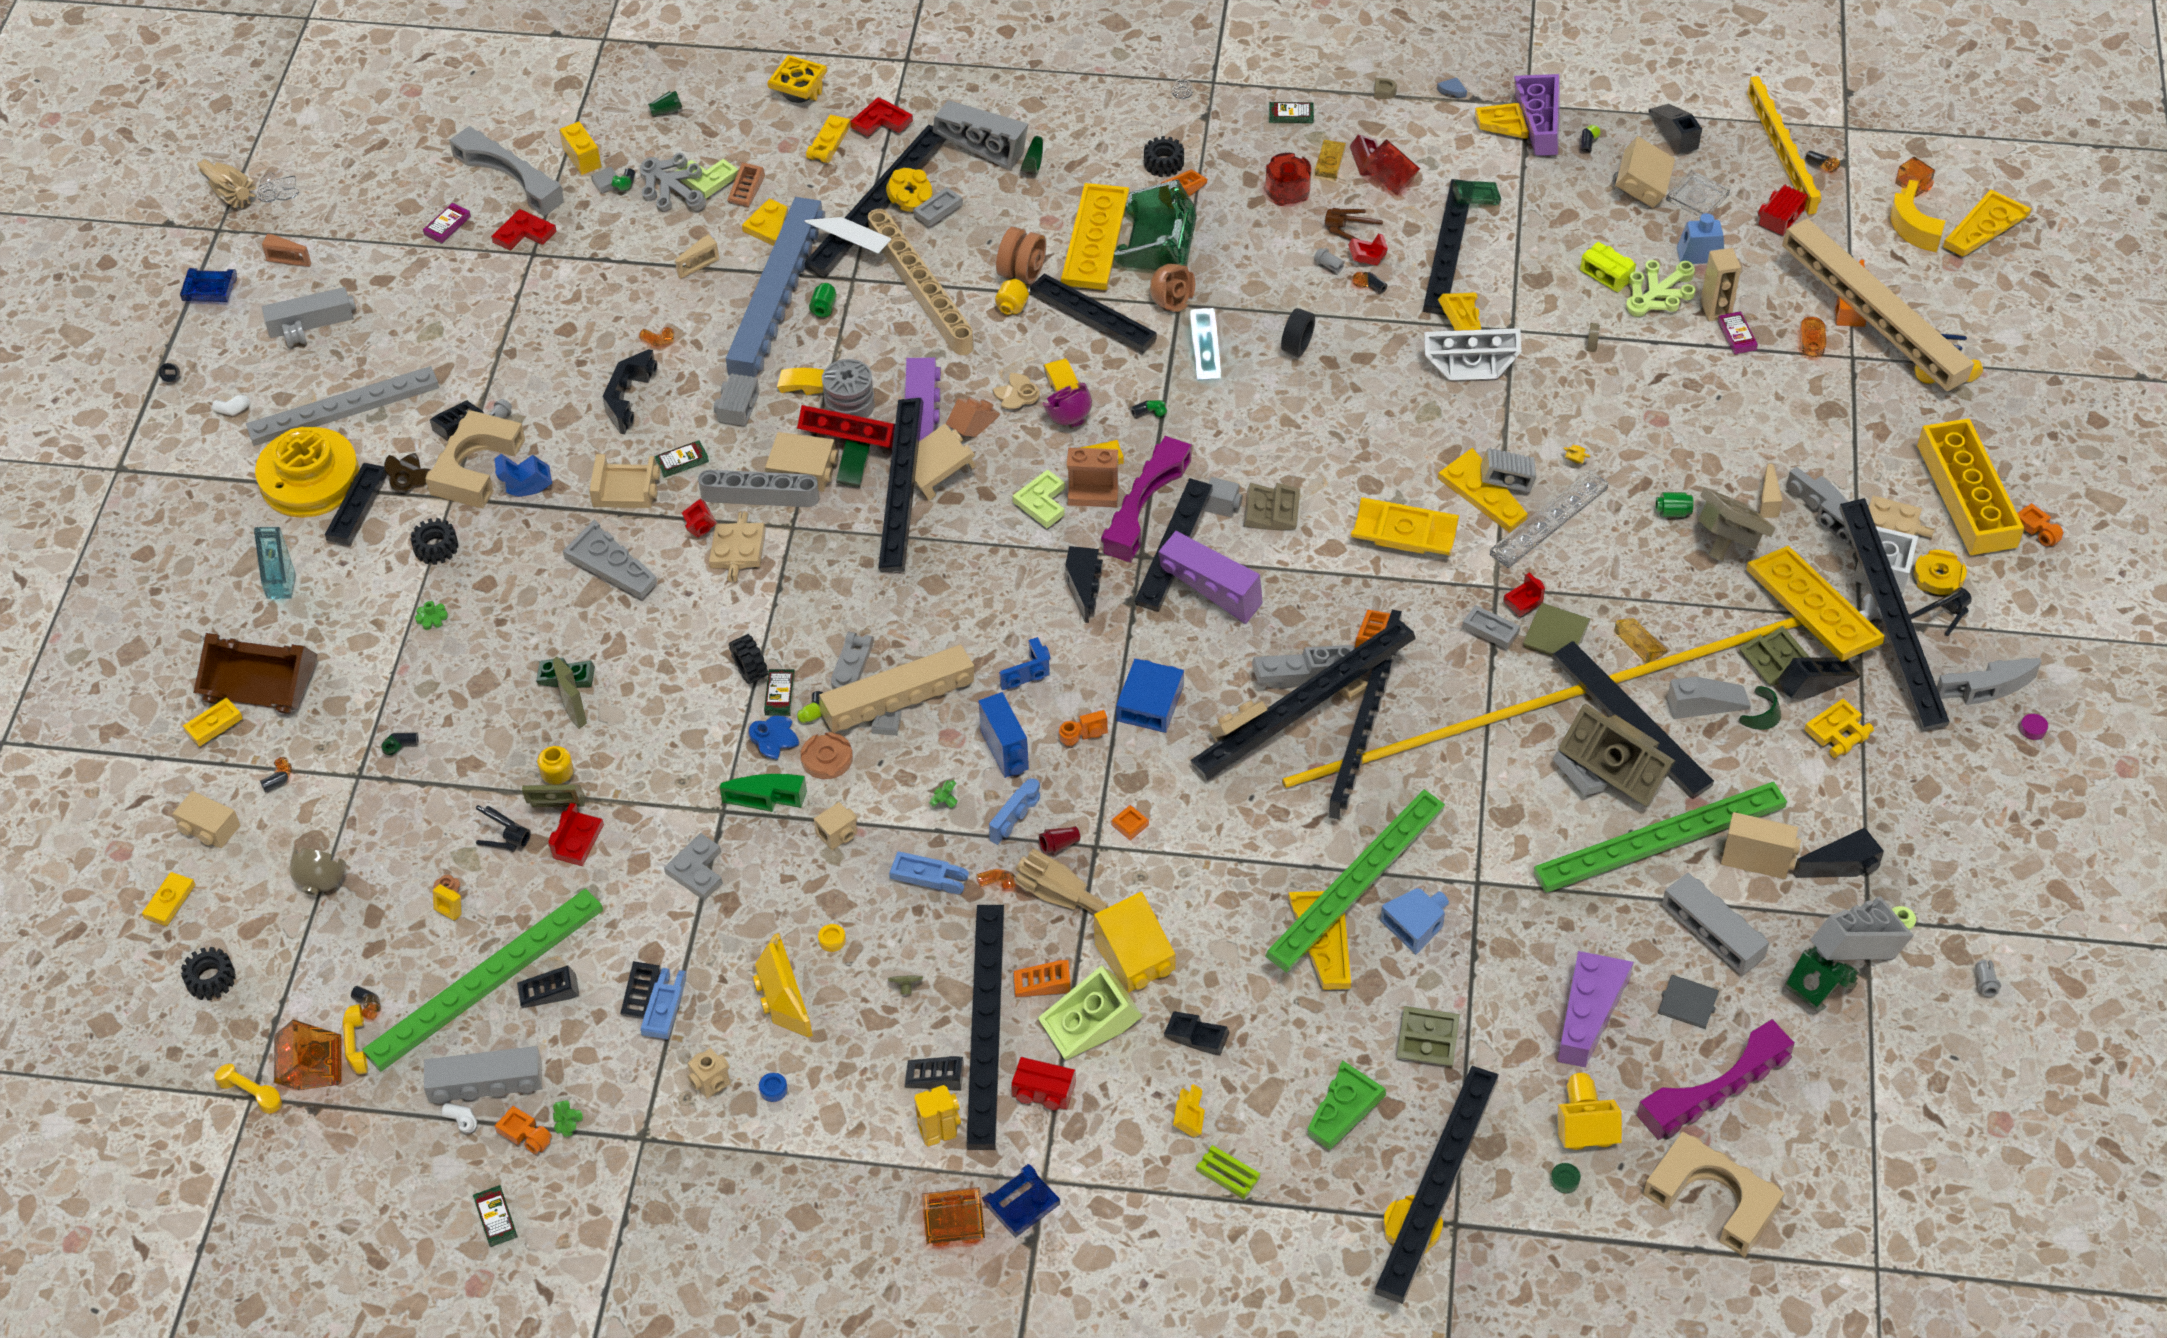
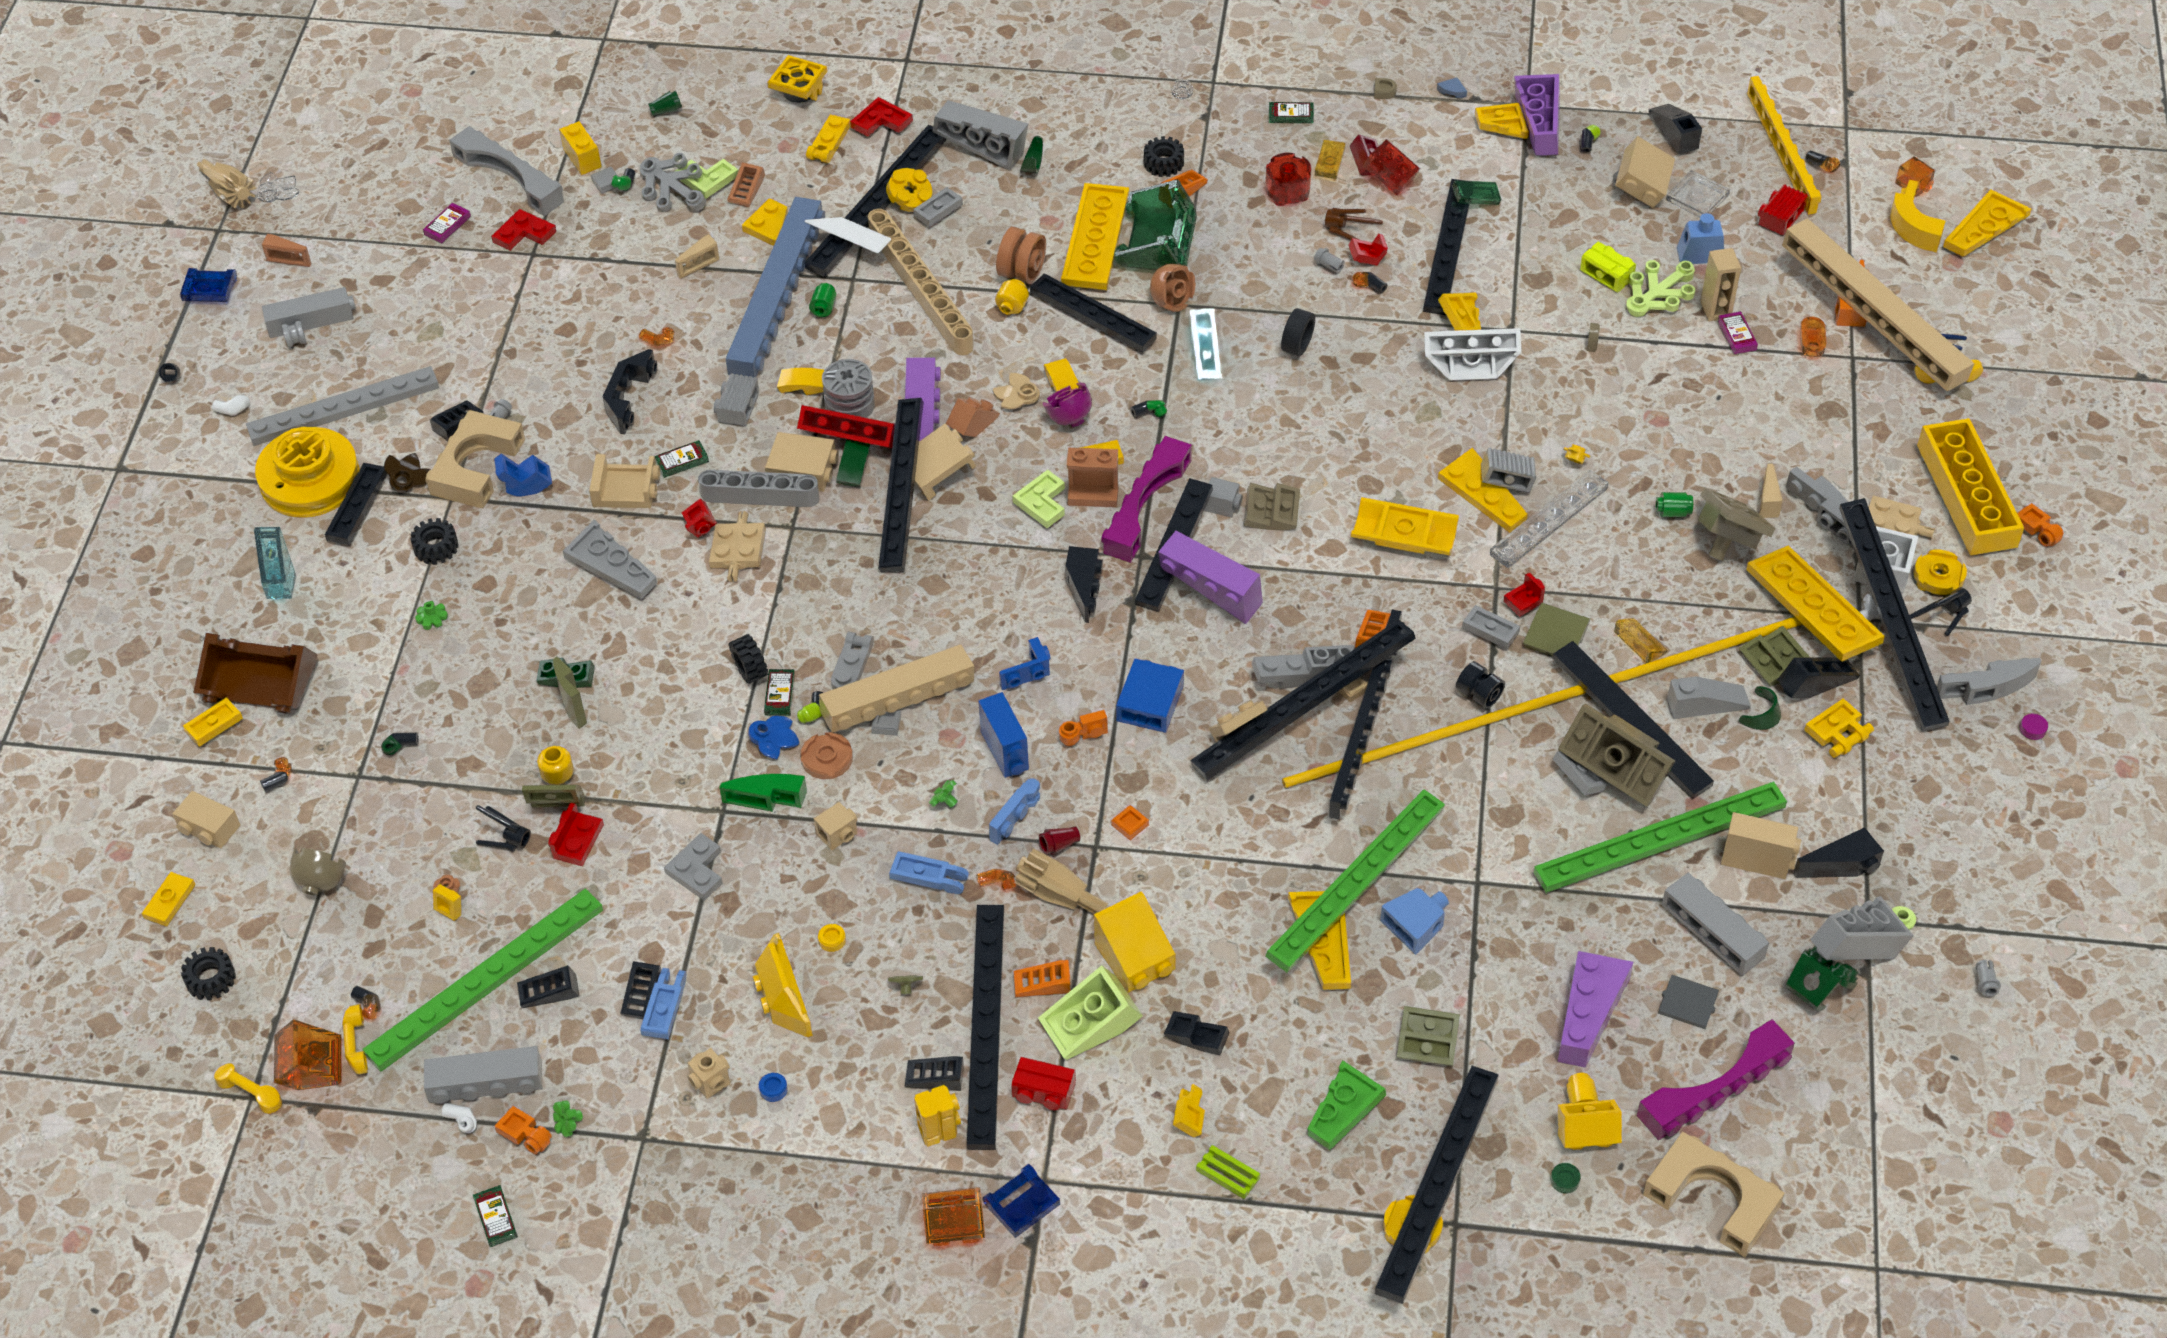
(1482, 686): none -> black wheel

